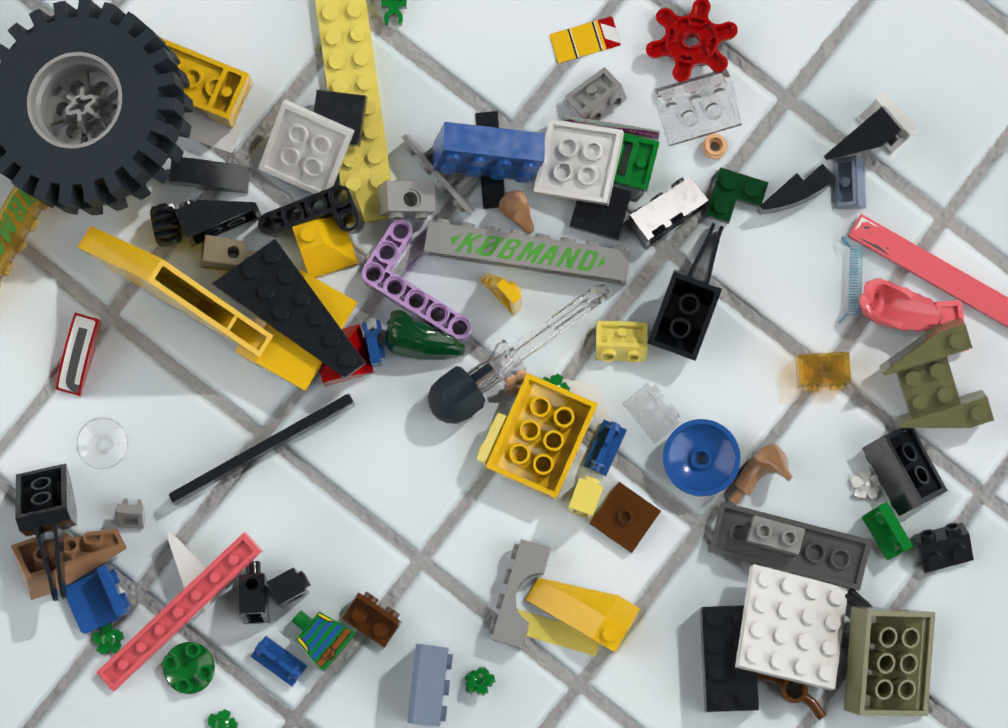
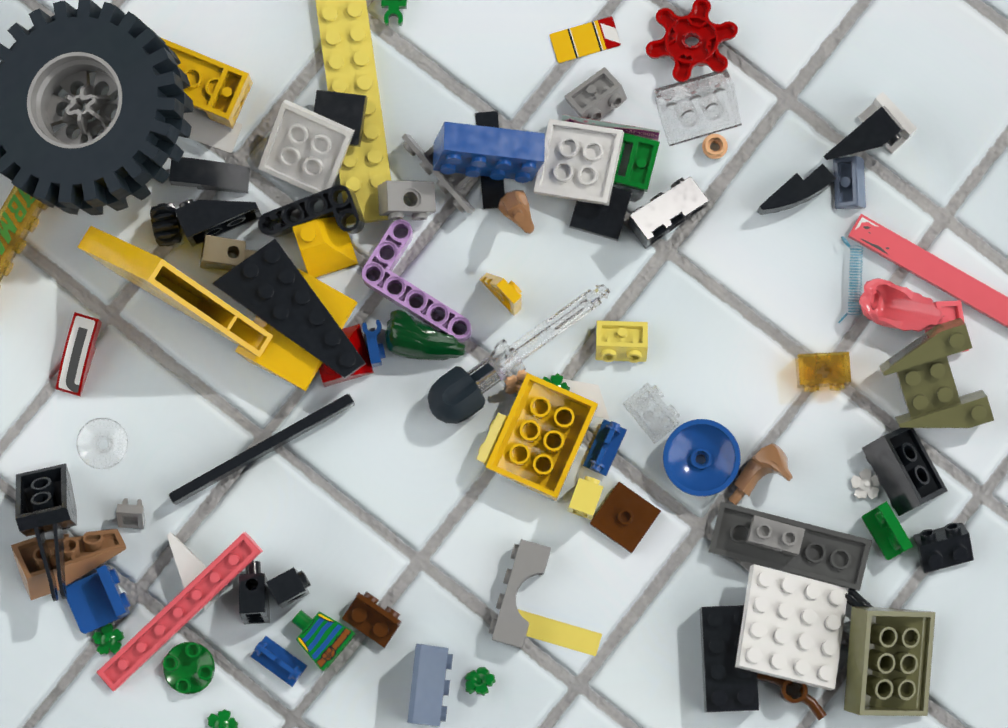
(527, 252): light grey brick -> none
(590, 612): yellow wedge -> none
(687, 307): black slope -> none
(731, 188): dark green plate -> none

